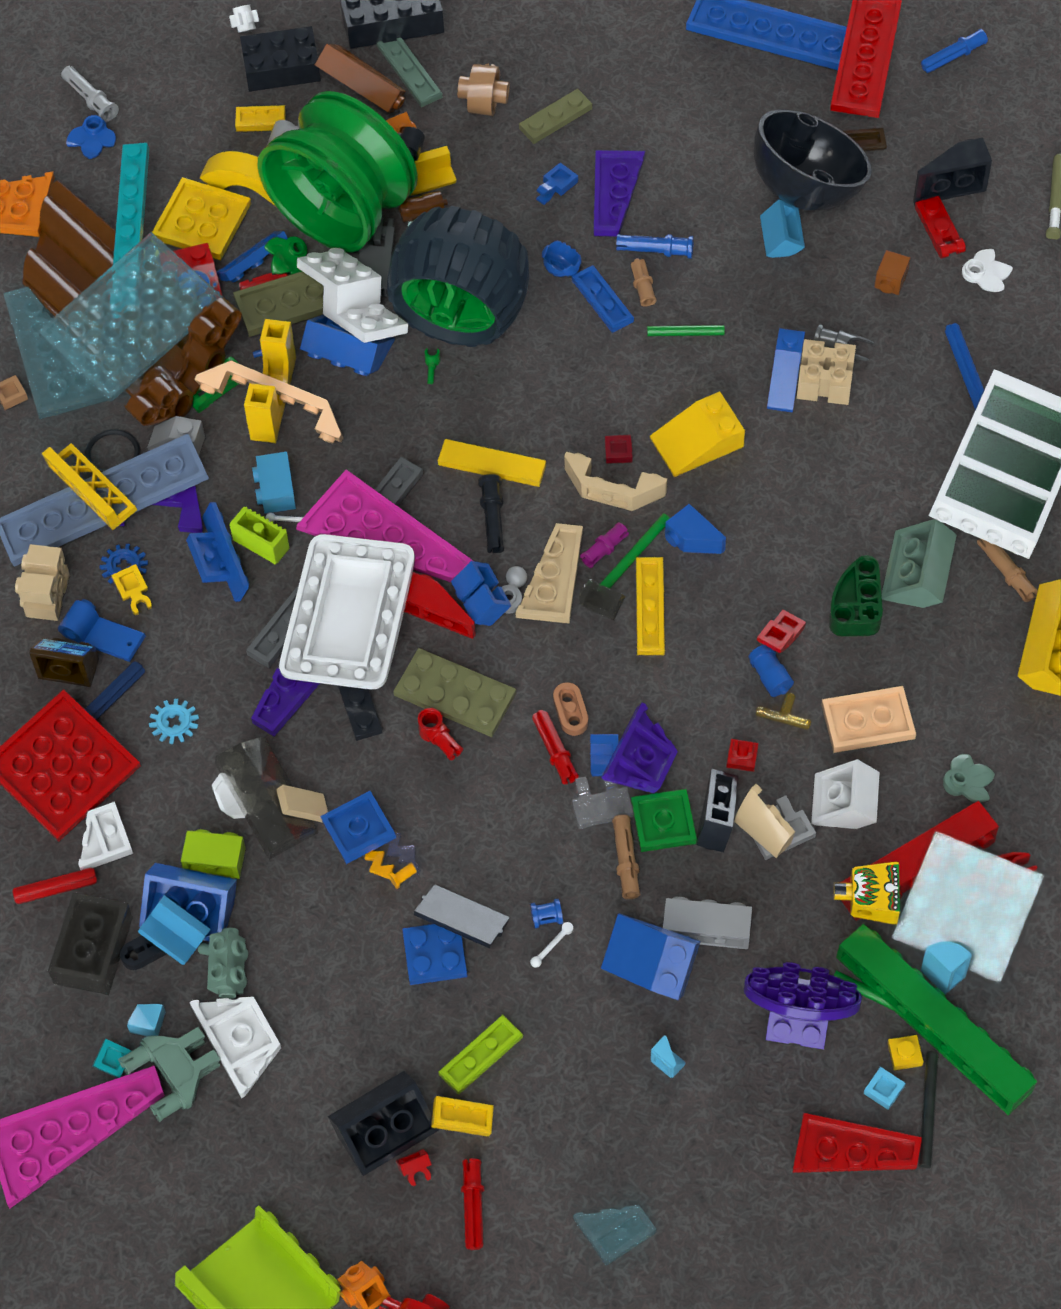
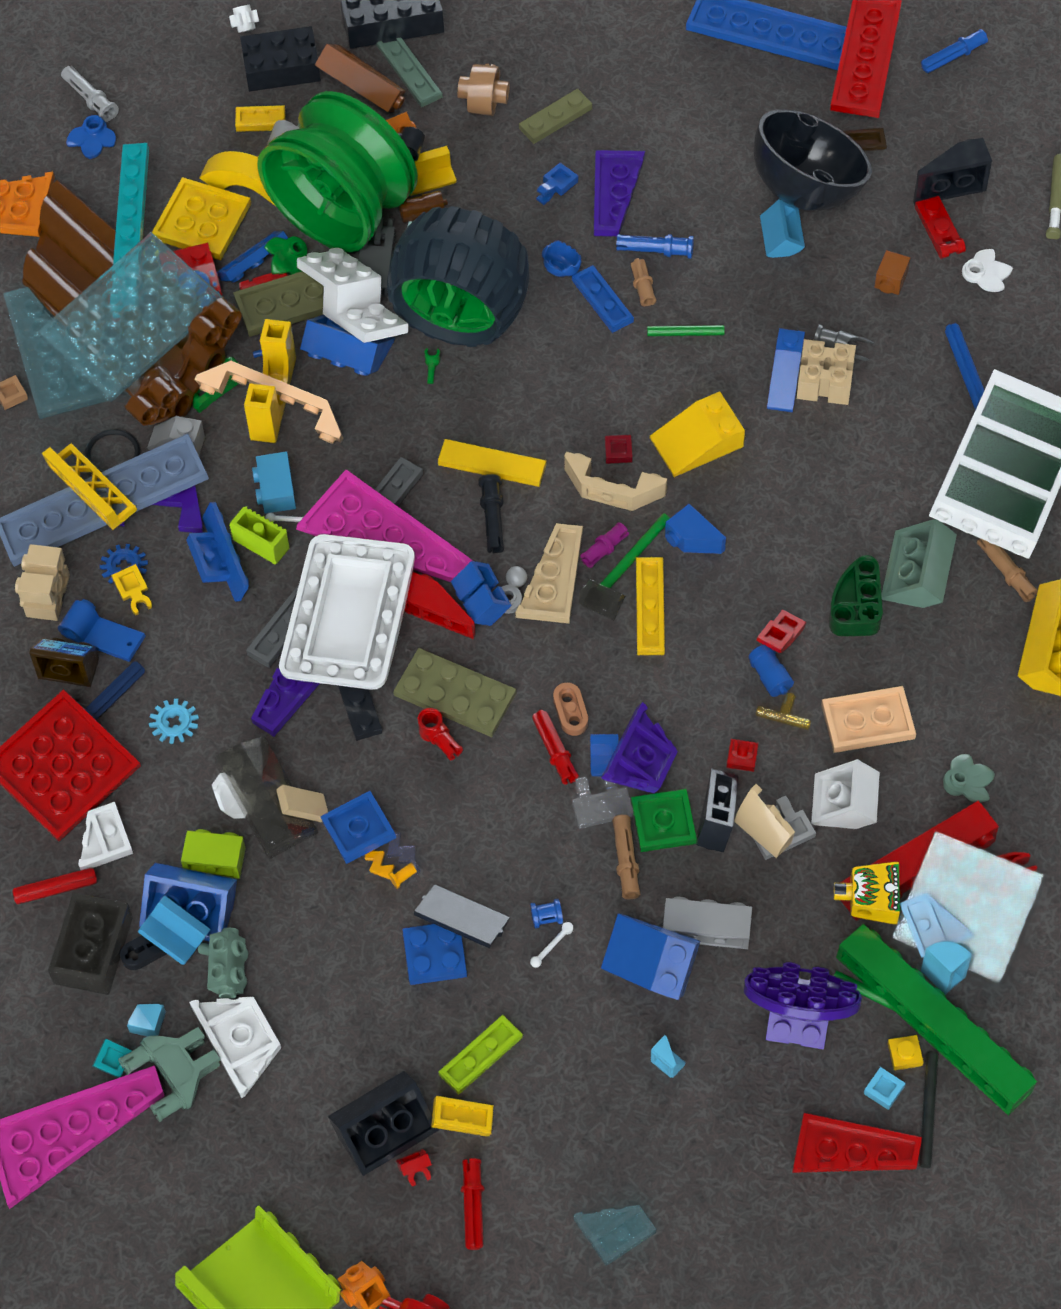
(932, 923): none -> wing

